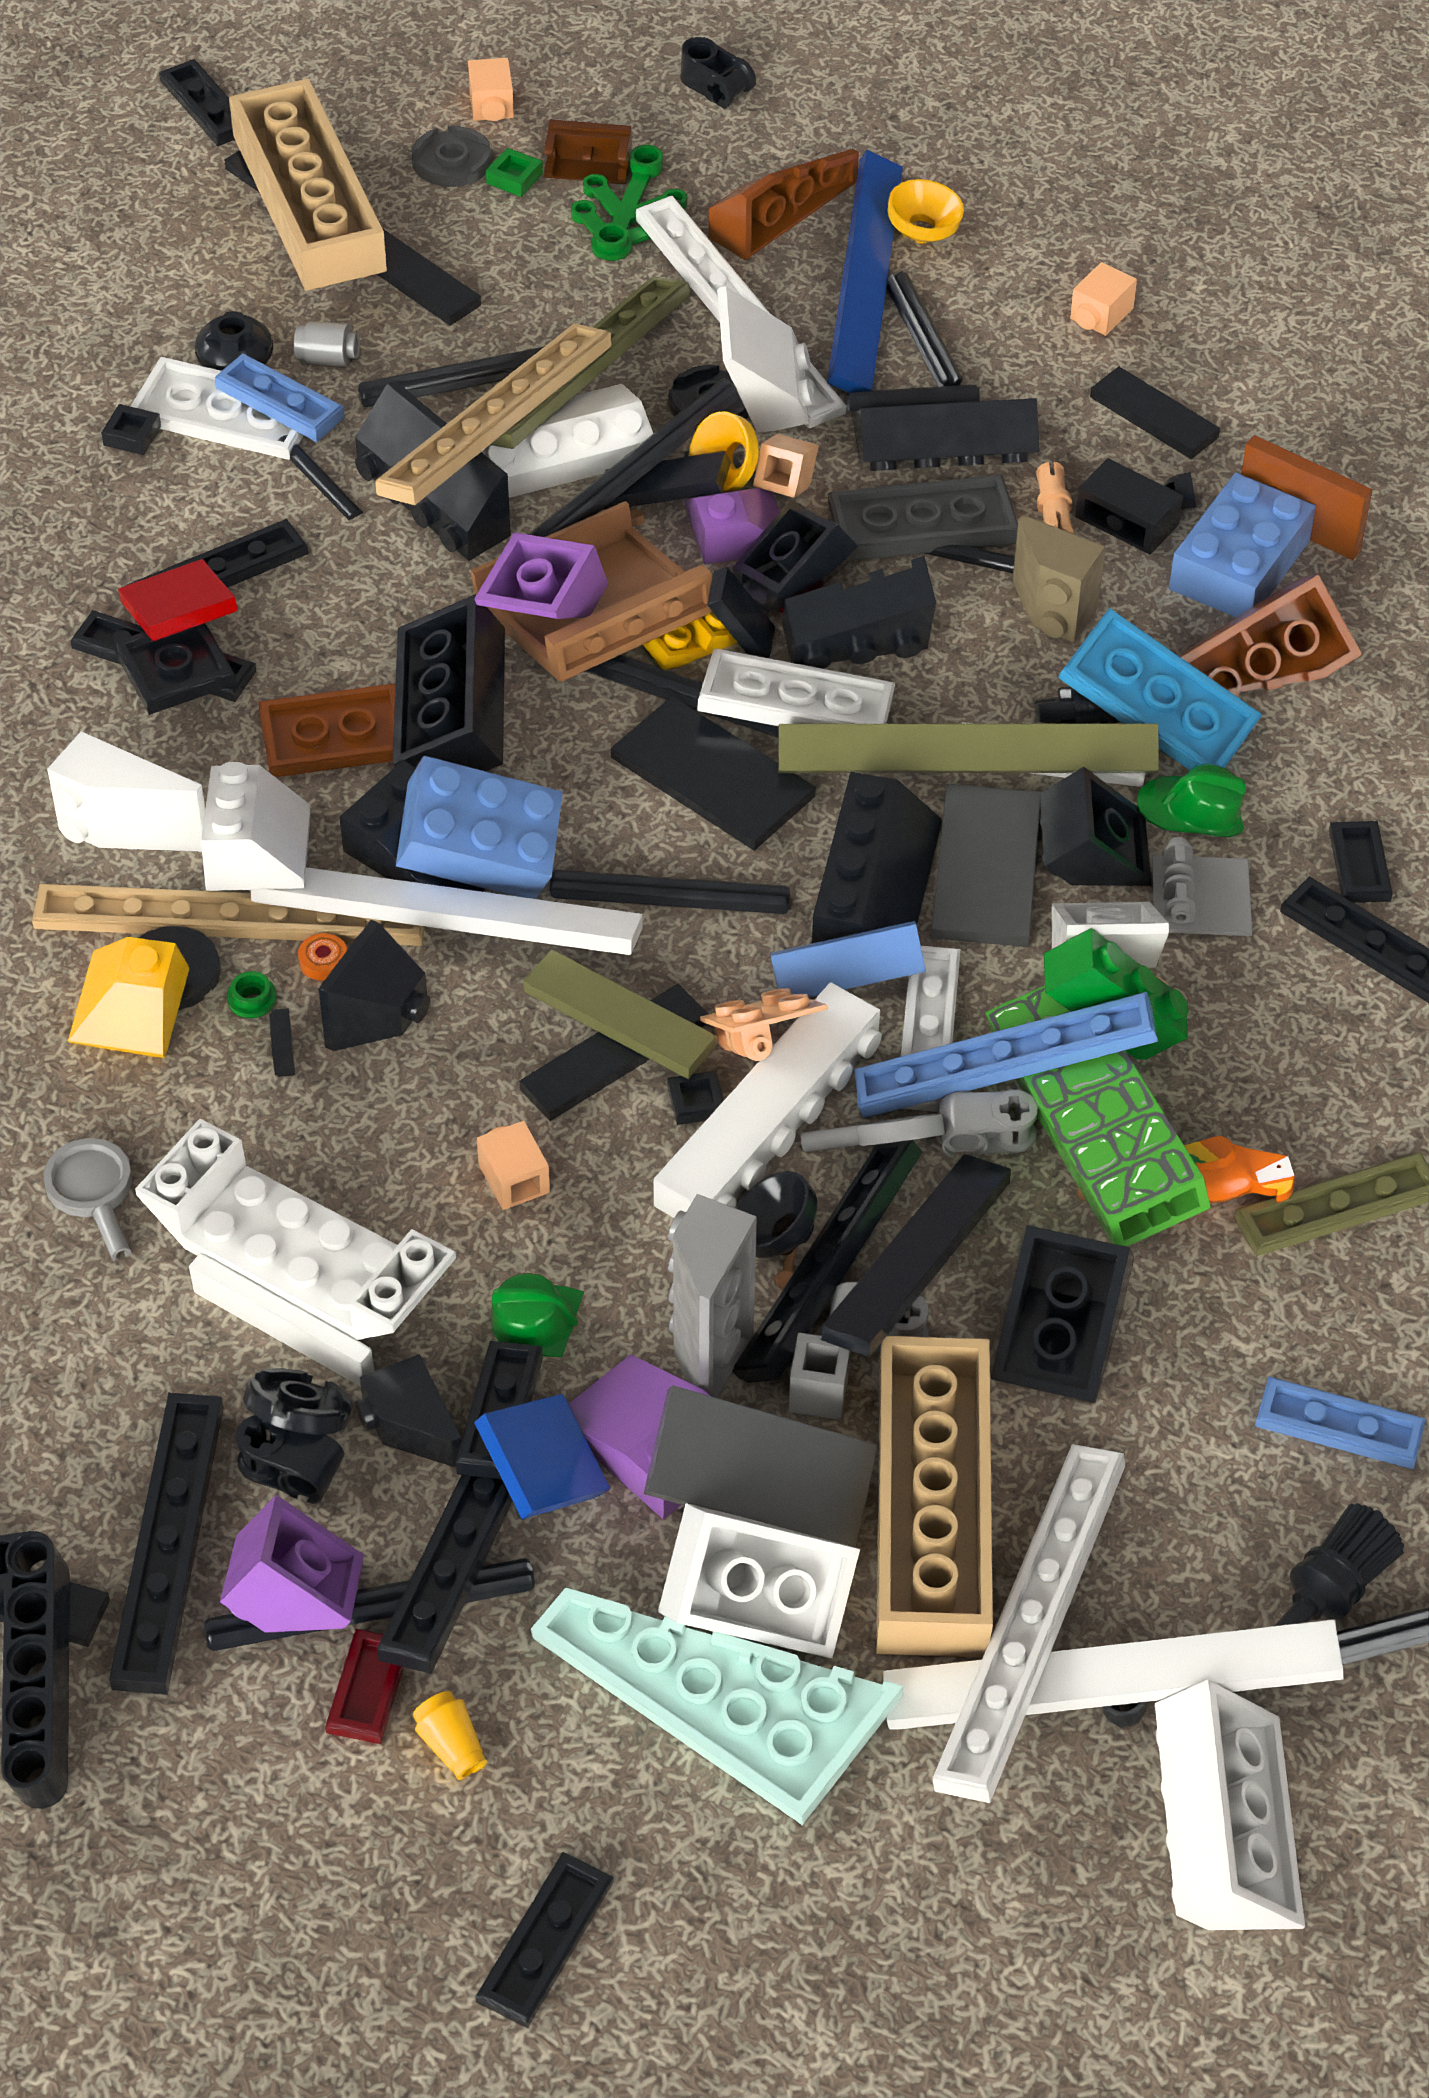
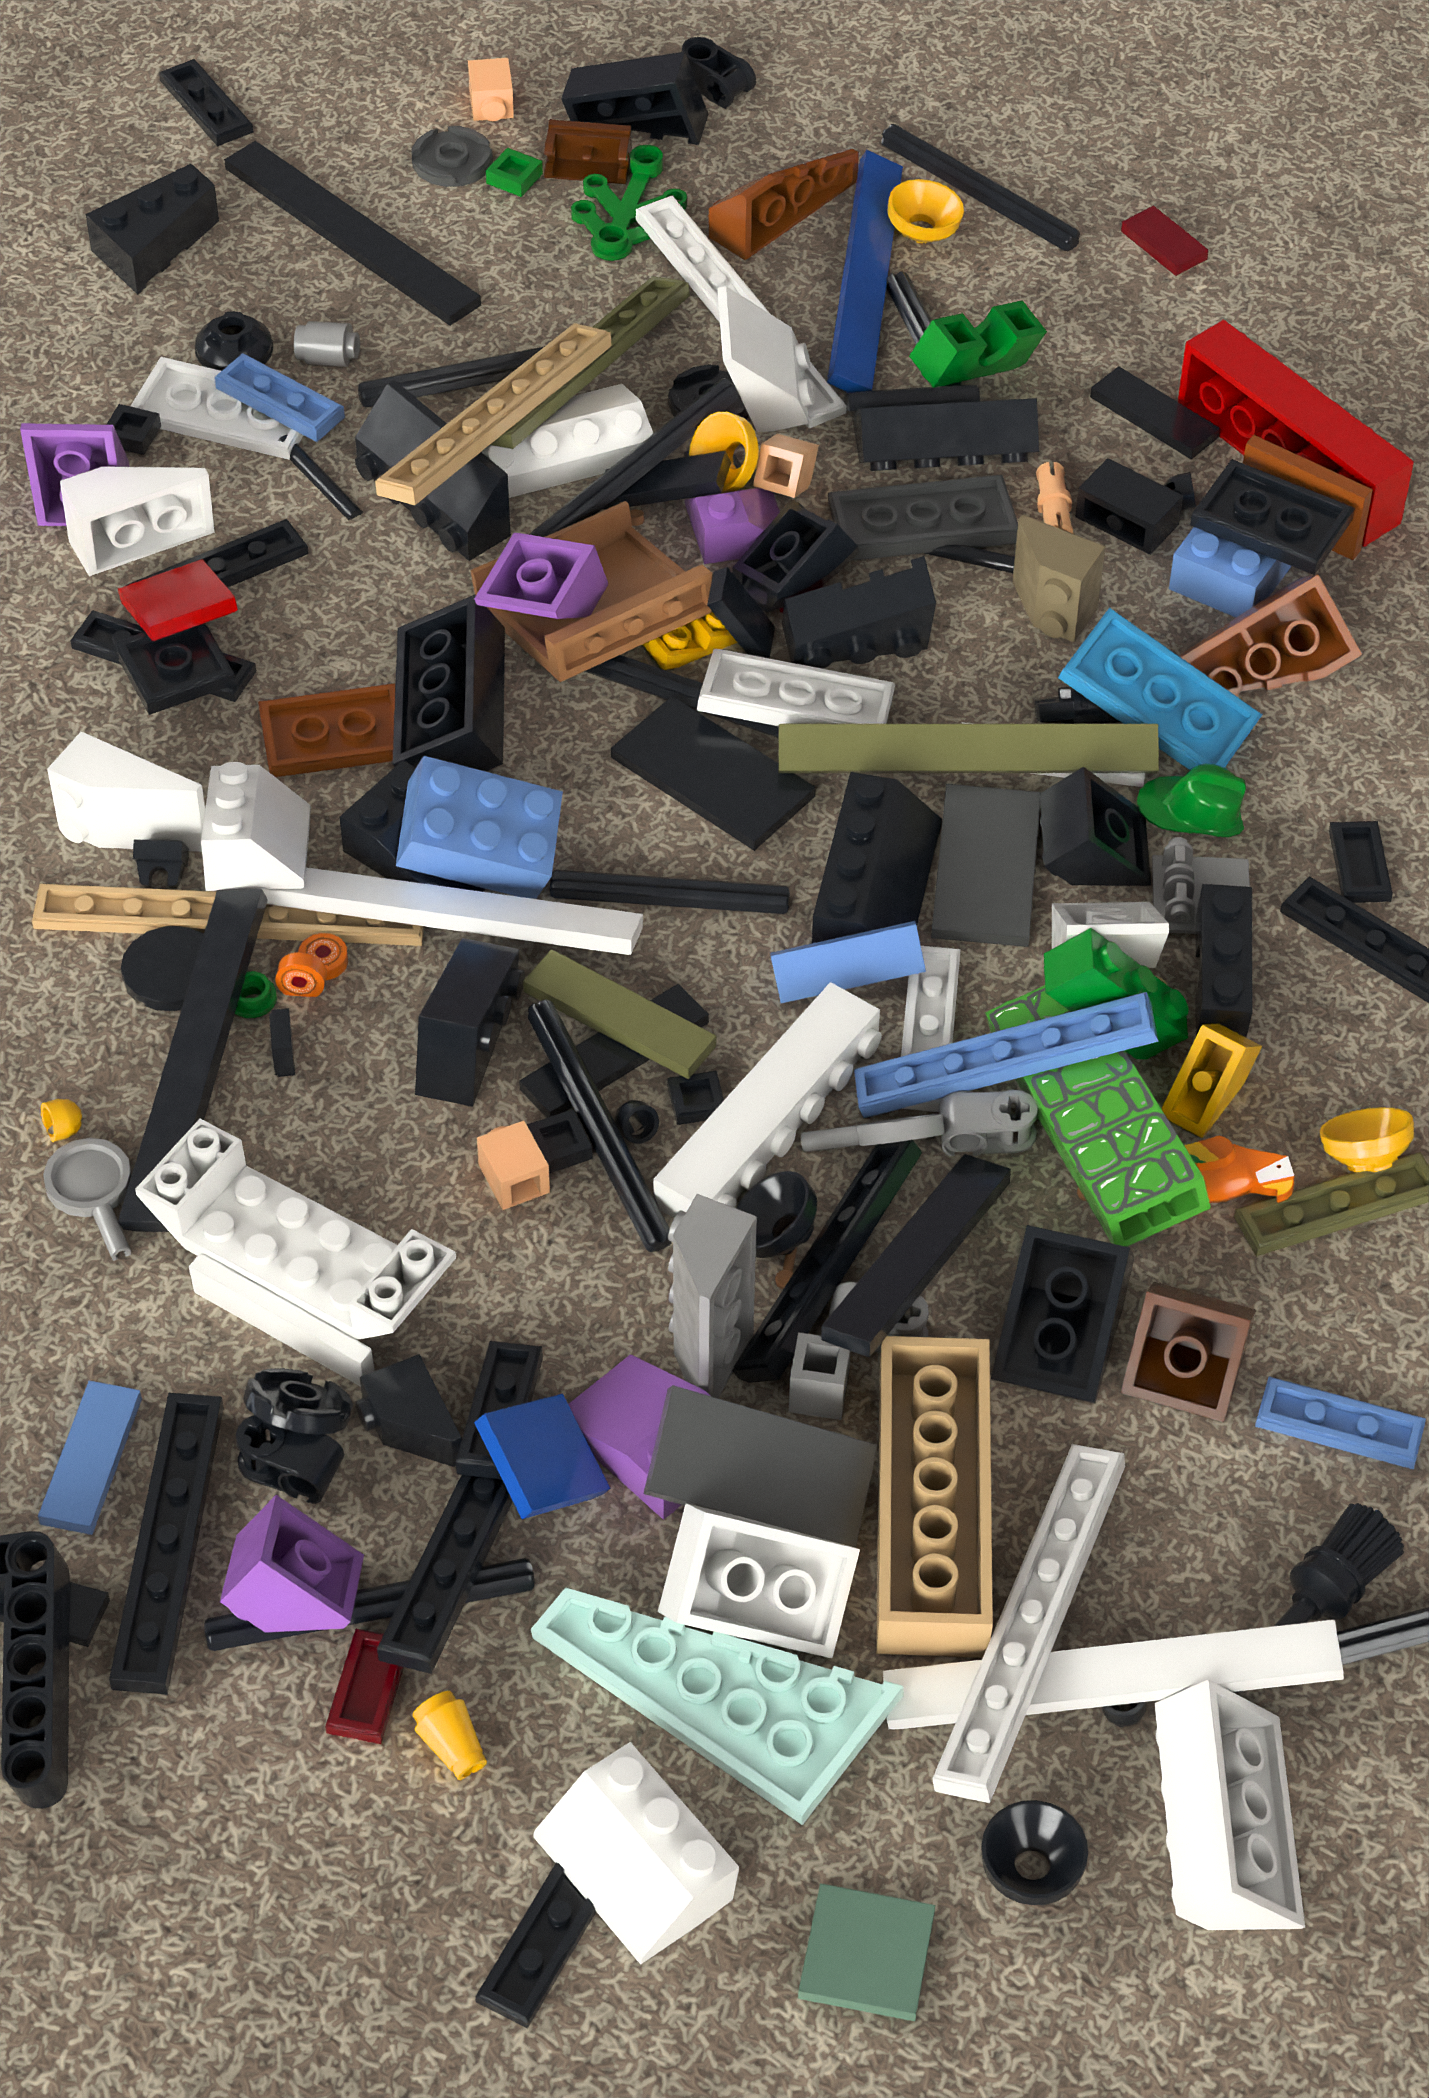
(62, 452): none -> medium lavender slope
(64, 1117): none -> yellow hinge
(90, 1457): none -> medium blue tile
(131, 997): yellow slope -> none
(134, 512): none -> white slope
(153, 225): none -> black wedge
(160, 855): none -> black tile
(198, 1039): none -> black tile
(301, 975): none -> orange tile
(308, 184): tan brick -> none
(372, 992): black slope -> none
(465, 1020): none -> black wedge
(535, 1312): green piece -> none
(562, 1140): none -> black plate
(599, 1126): none -> black axle
(637, 1853): none -> white slope
(644, 93): none -> black wedge
(645, 1116): none -> black hinge
(746, 1027): light nougat hinge -> none
(867, 1952): none -> sand green tile
(958, 352): none -> green arch
(981, 187): none -> black axle
(1039, 1828): none -> black piece
(1103, 299): light nougat brick -> none
(1164, 240): none -> dark red tile
(1187, 1351): none -> reddish brown slope
(1209, 1078): none -> yellow slope
(1225, 957): none -> black arch
(1255, 394): none -> red brick
(1272, 516): none -> black tile
(1368, 1137): none -> yellow piece

